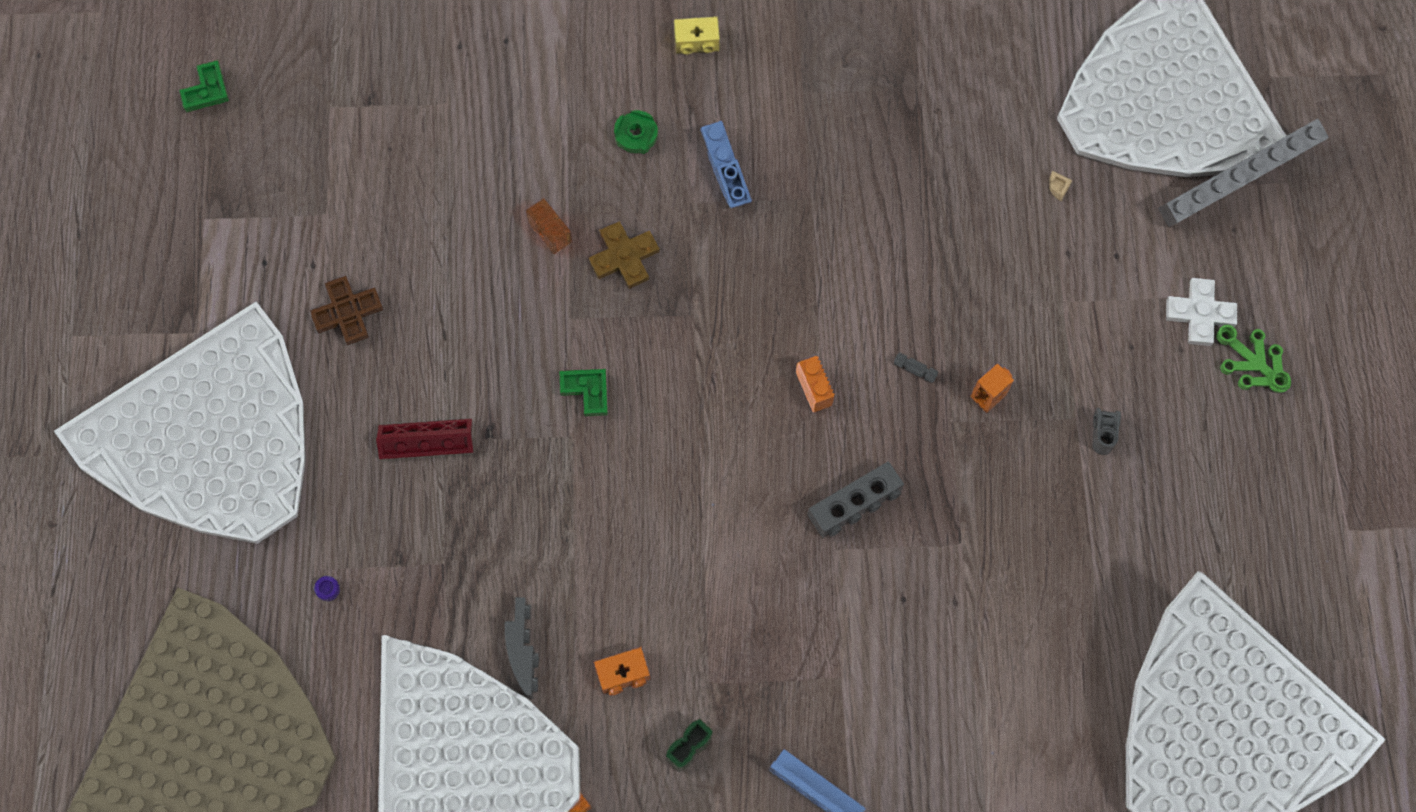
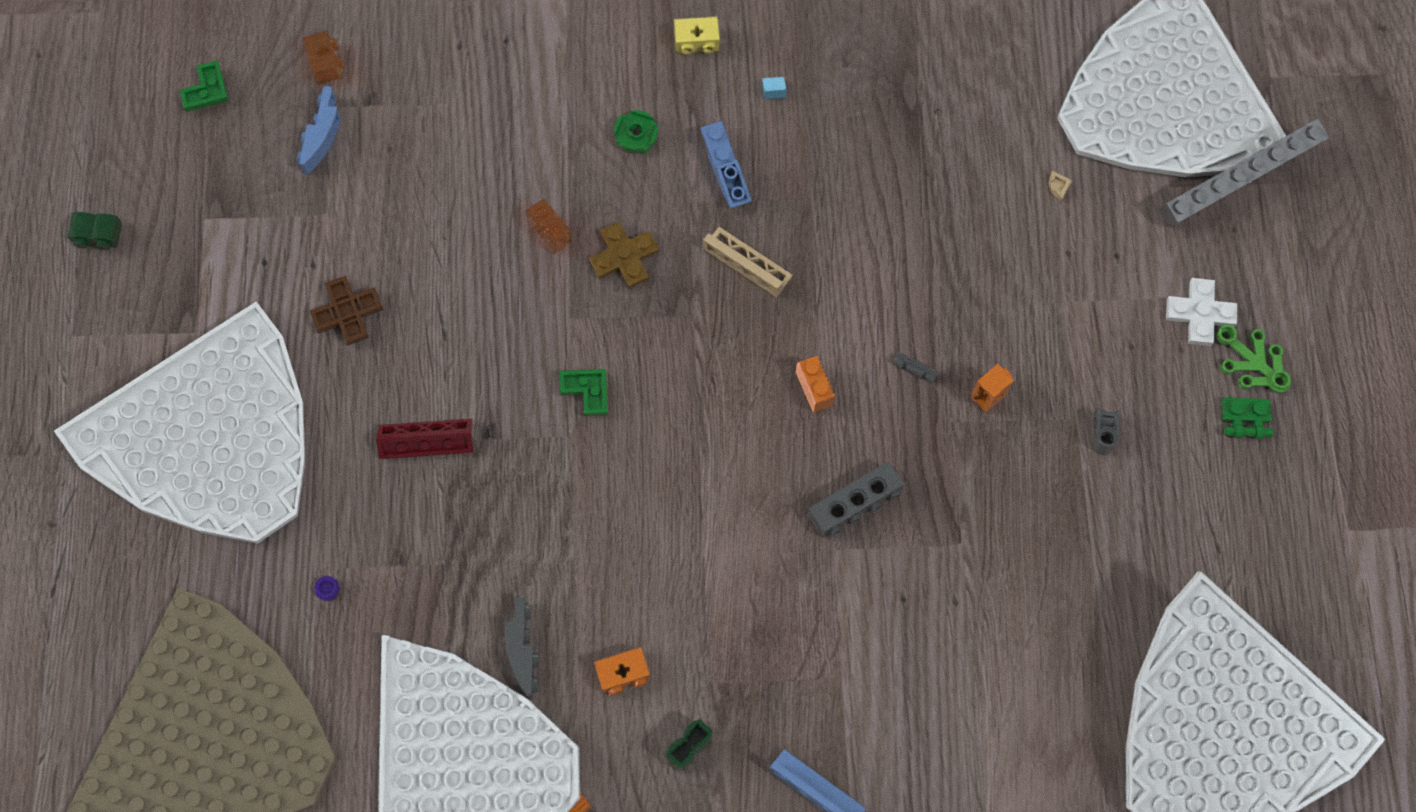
(94, 230): none -> dark green brick
(320, 136): none -> medium blue slope
(322, 57): none -> clear orange brick
(745, 265): none -> tan fence
(774, 88): none -> medium azure slope
(1246, 411): none -> green plate

